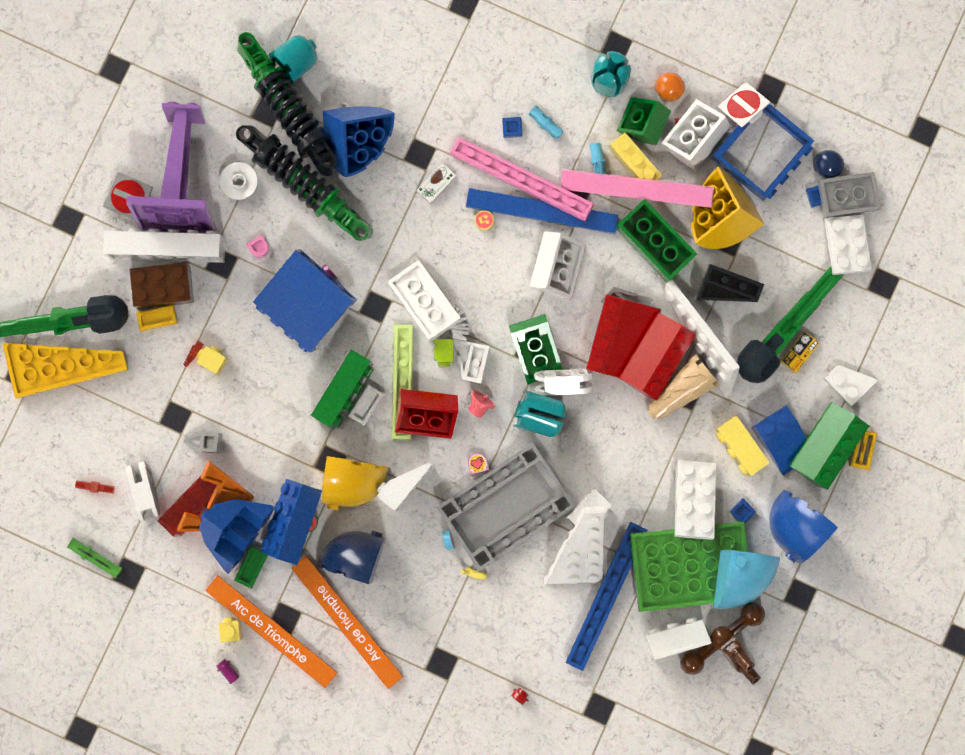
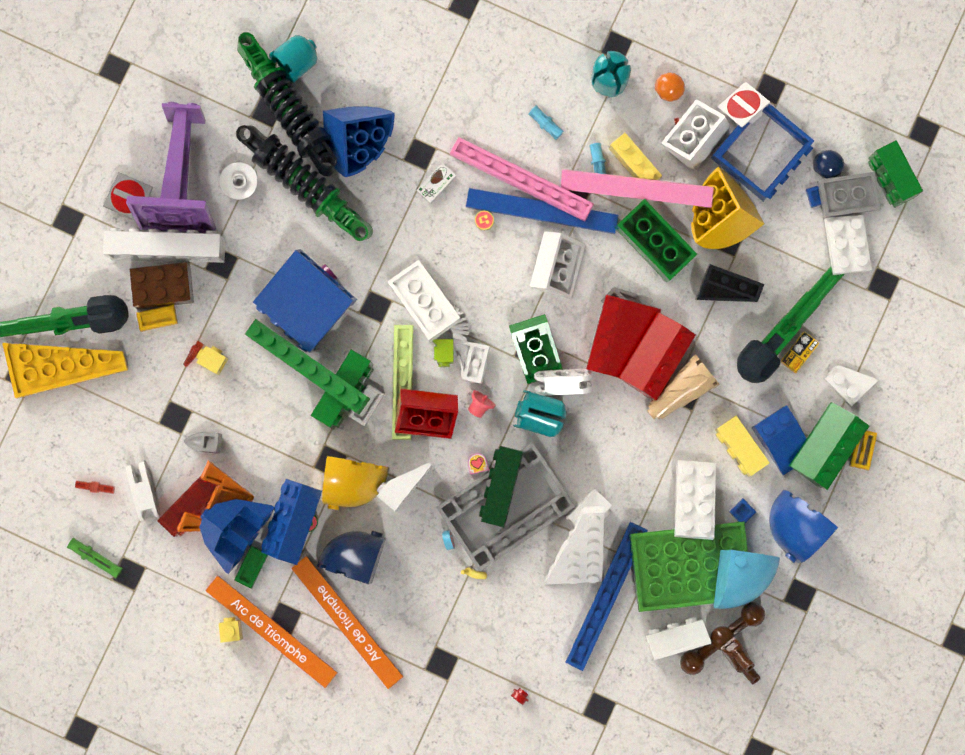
(227, 671): magenta pin -> none
(258, 247): bright pink tile -> none
(307, 366): none -> green plate
(502, 486): none -> dark green brick
(512, 127): blue tile -> none
(644, 120): green slope -> none
(706, 343): white wing -> none
(894, 174): none -> green brick

